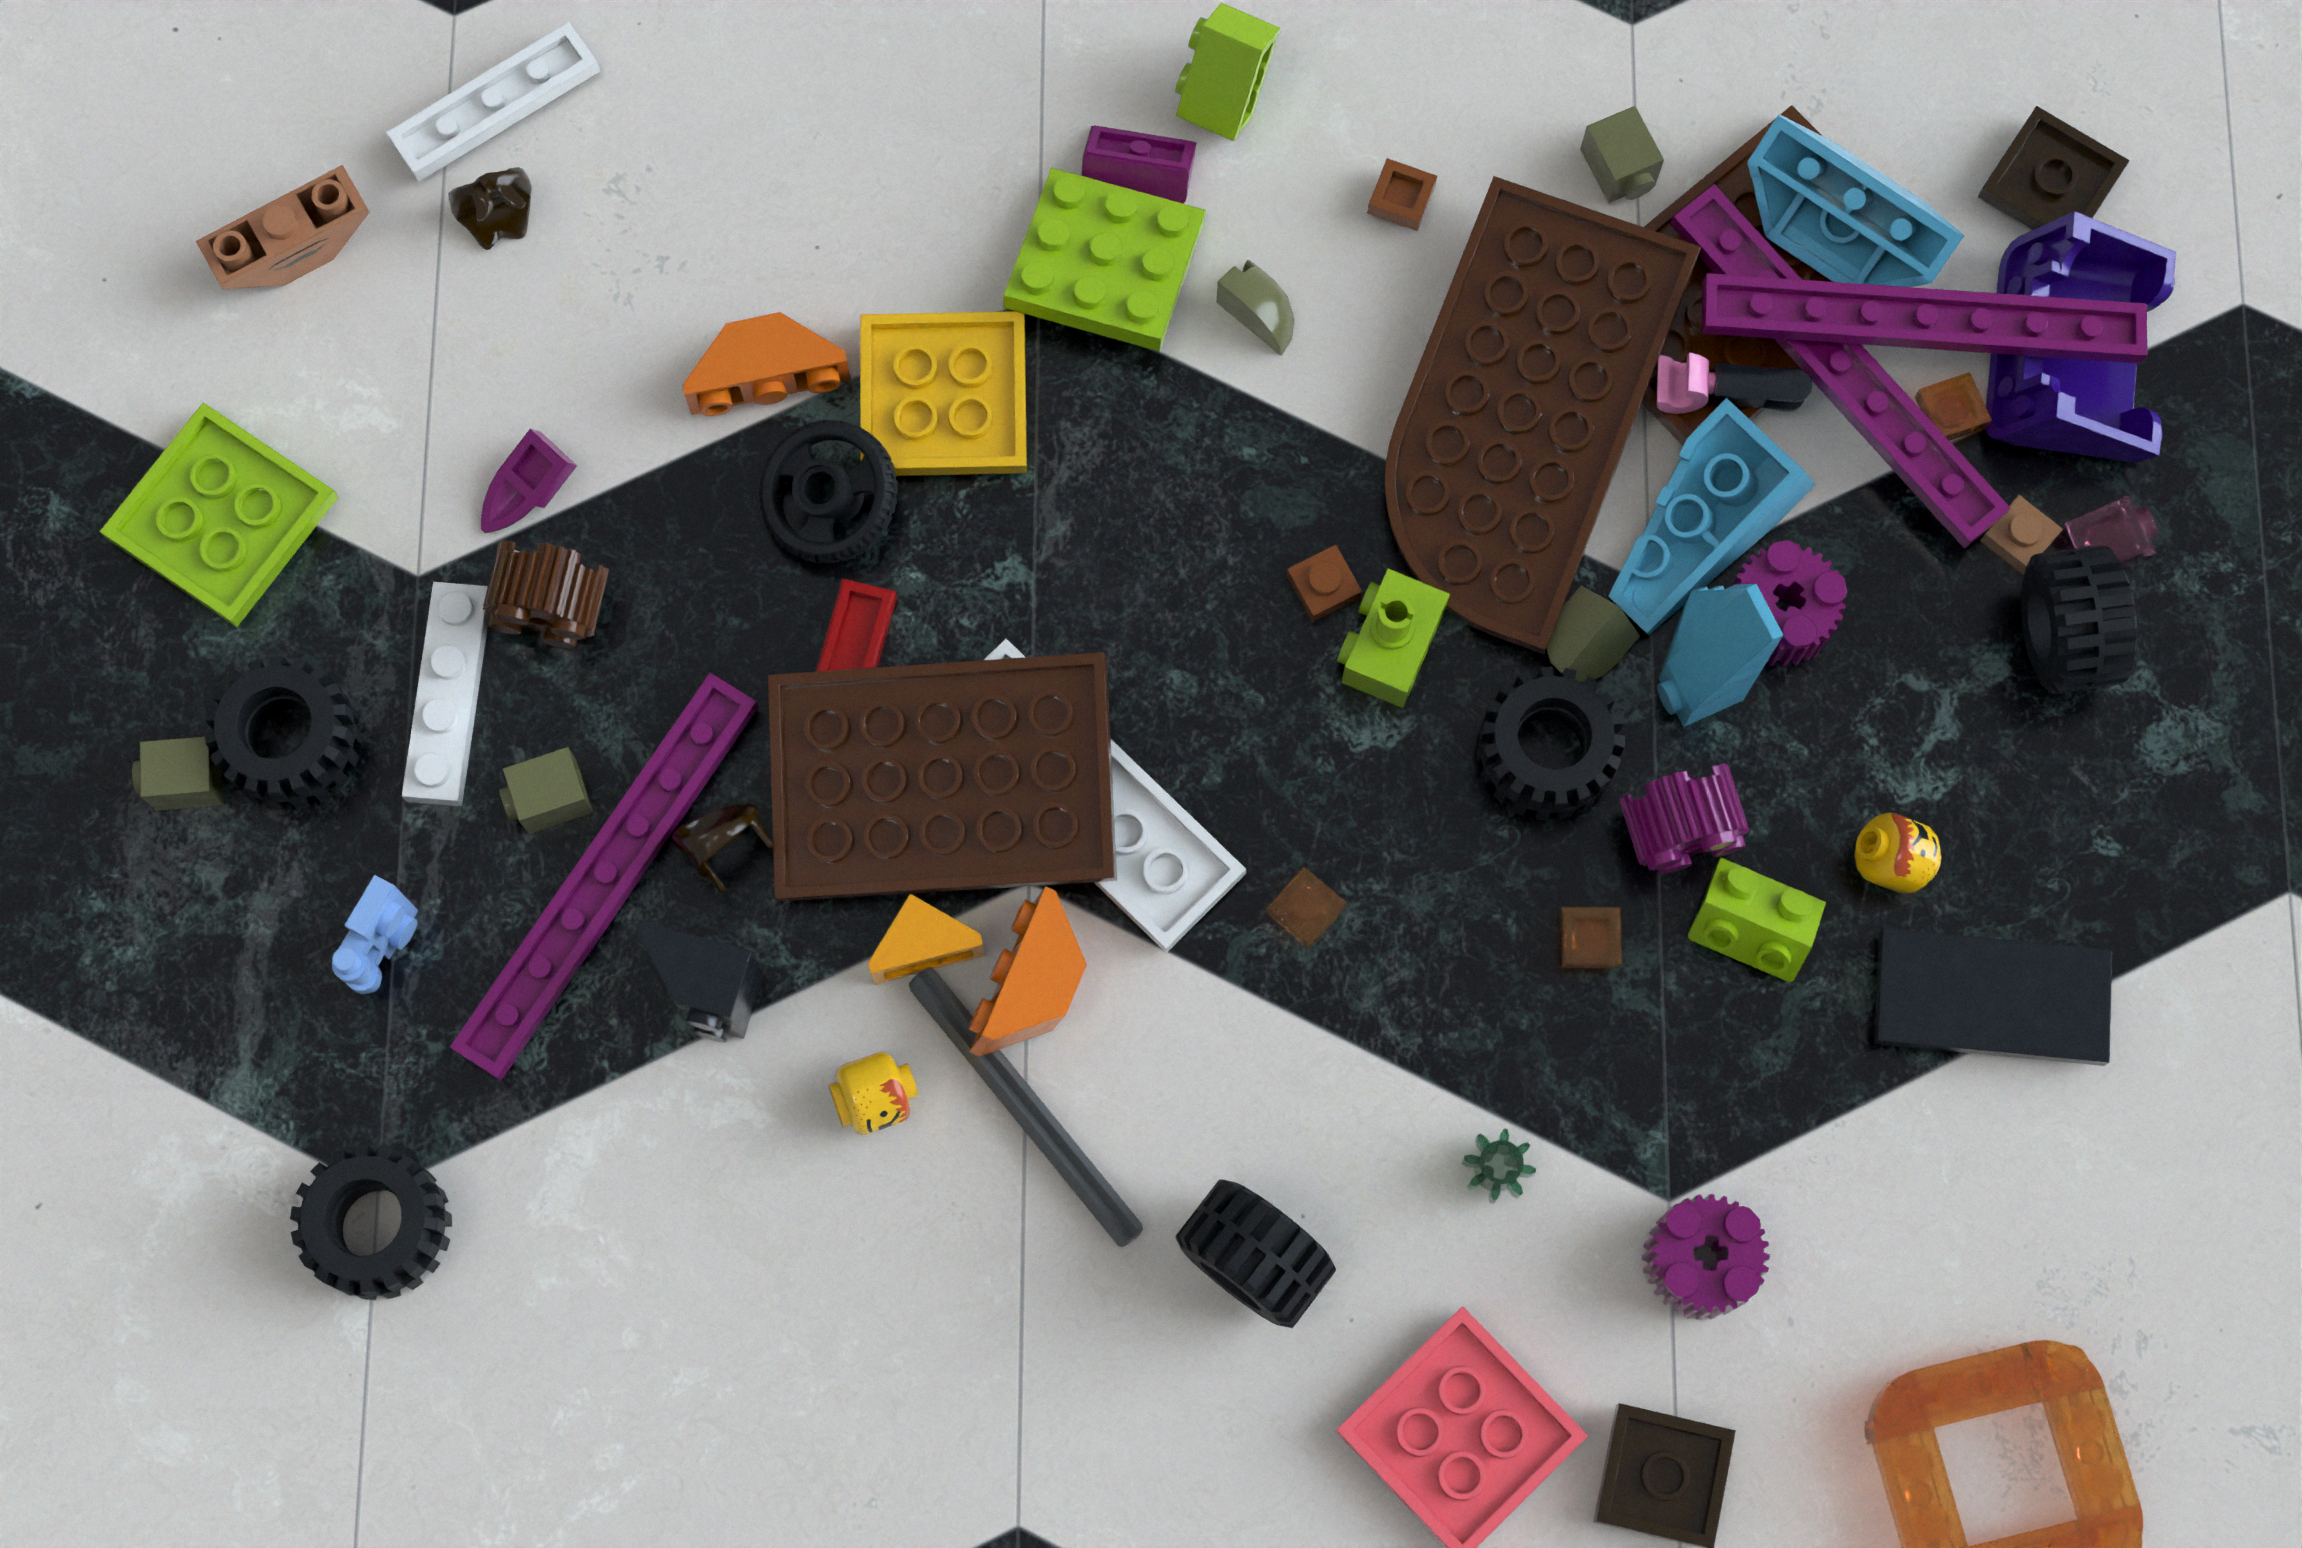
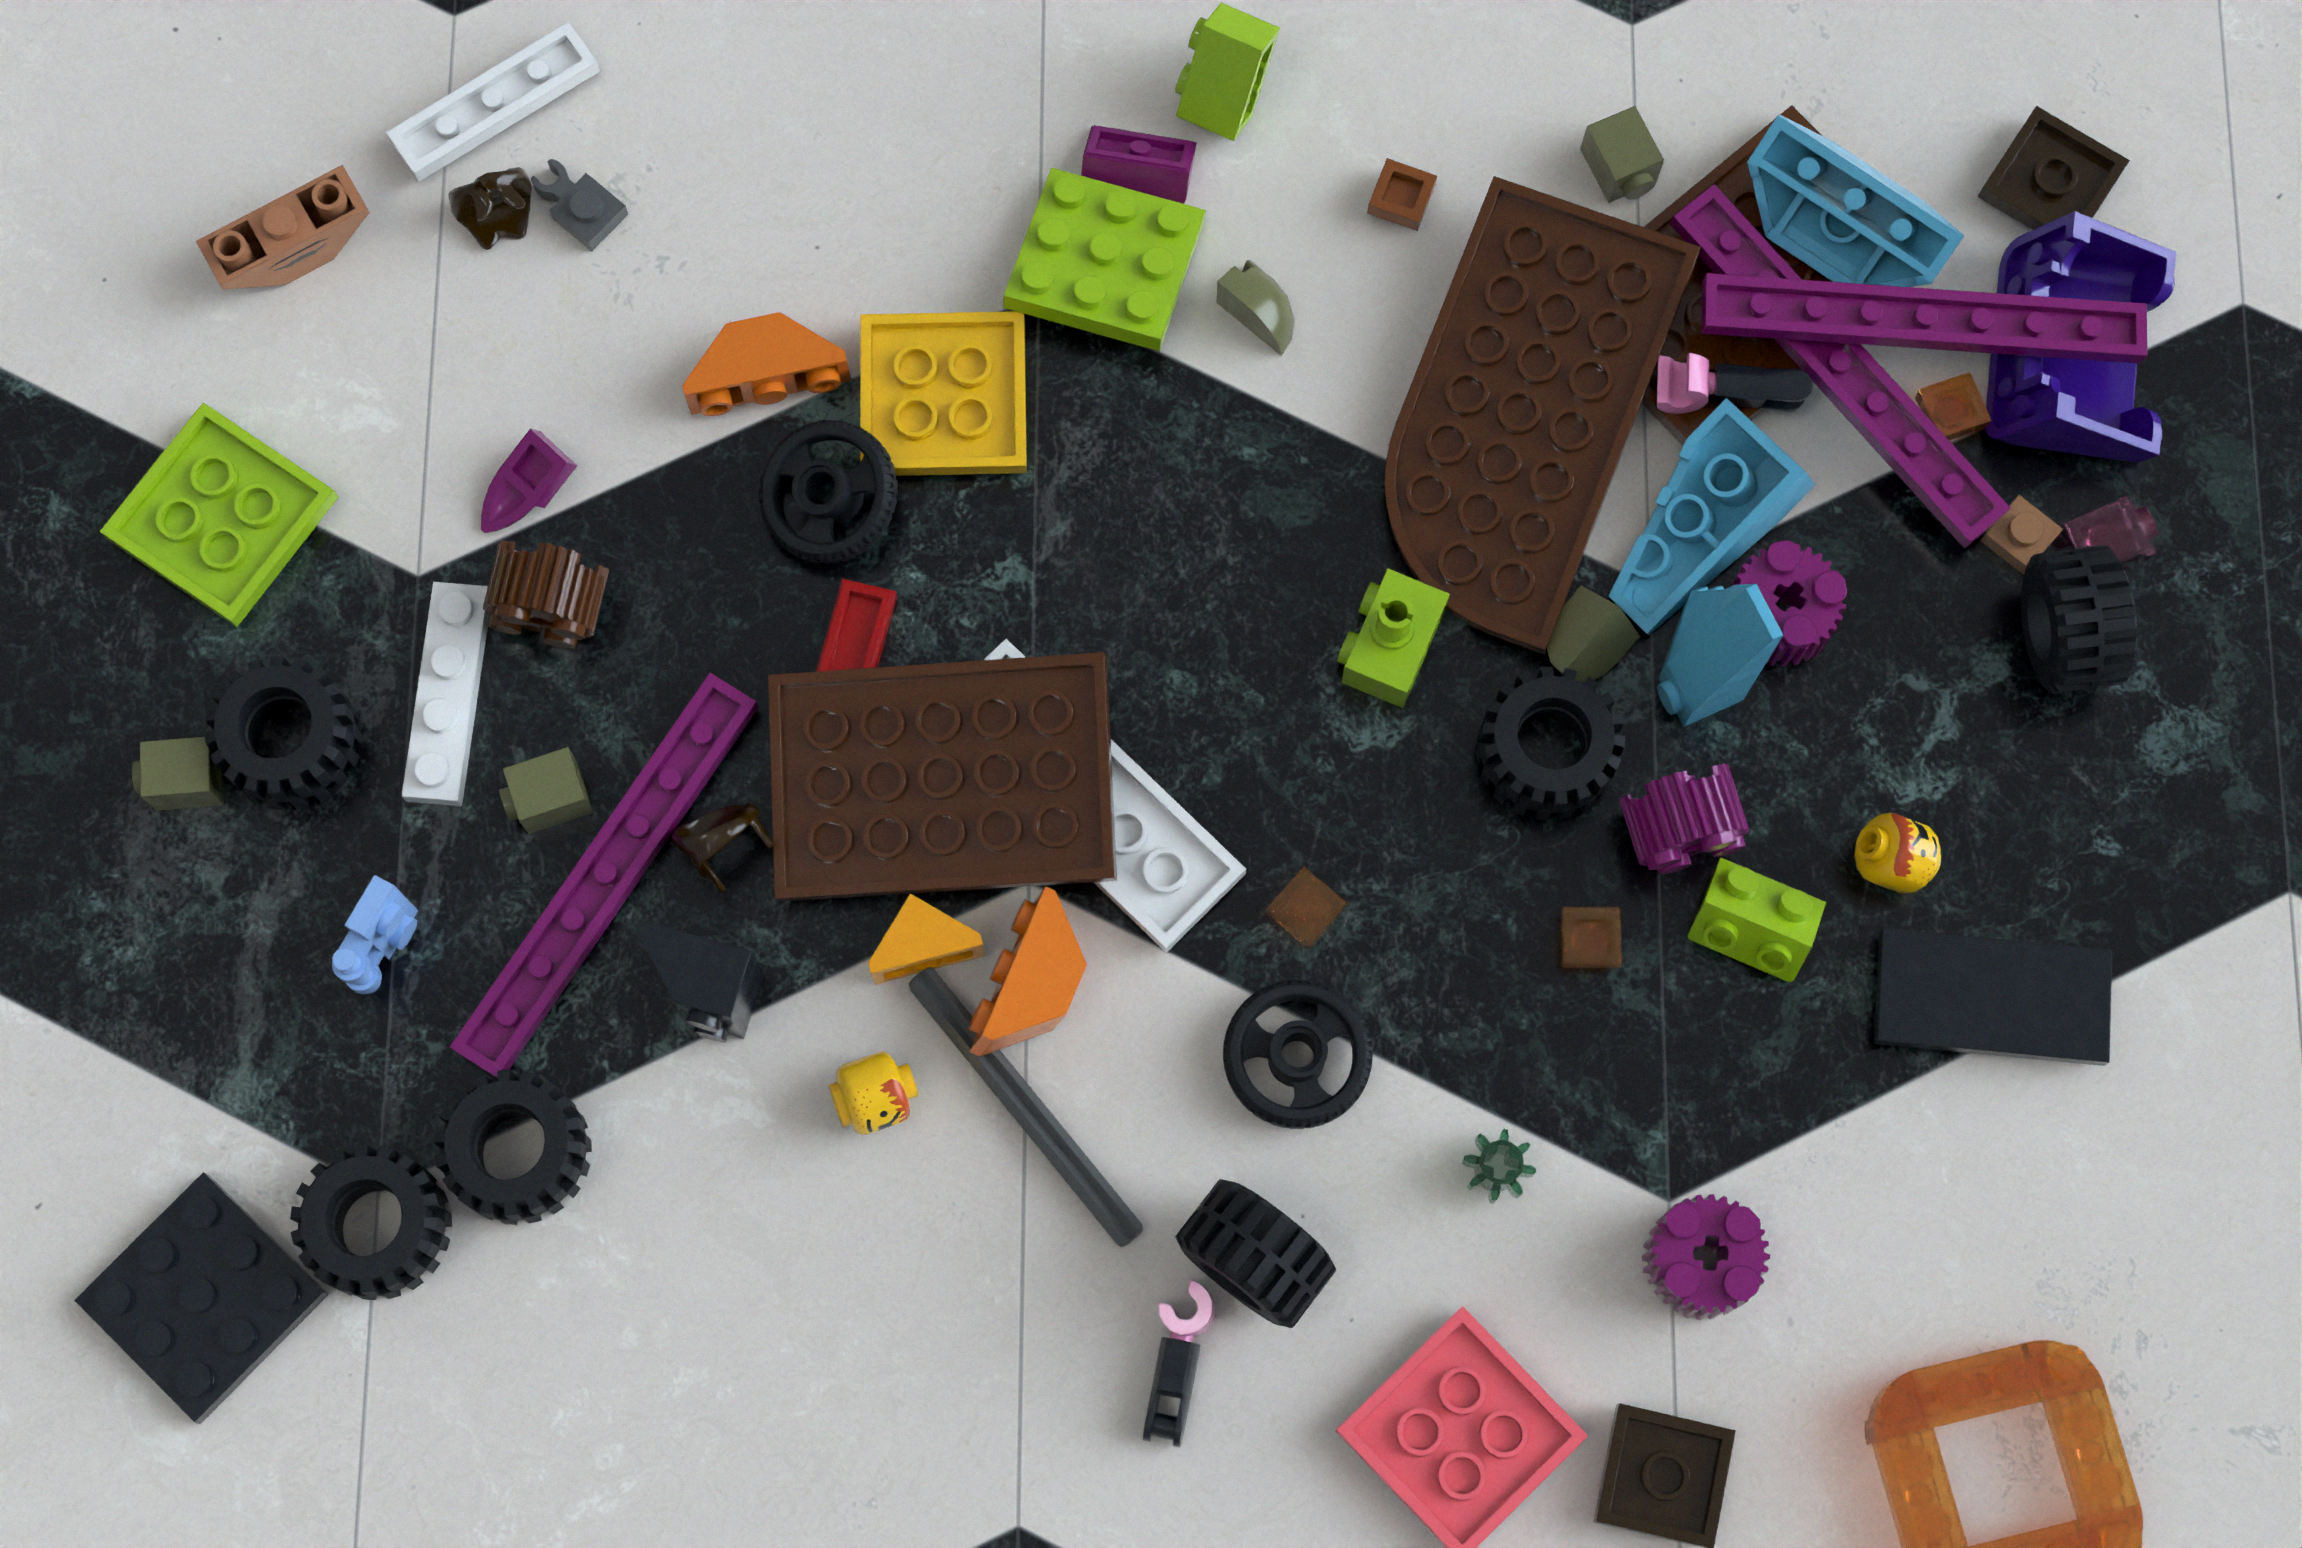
(201, 1298): none -> black plate
(476, 1117): none -> black tyre
(581, 208): none -> dark grey plate
(1177, 1365): none -> black piece
(1248, 1040): none -> black wheel
(1324, 583): dark orange plate -> none

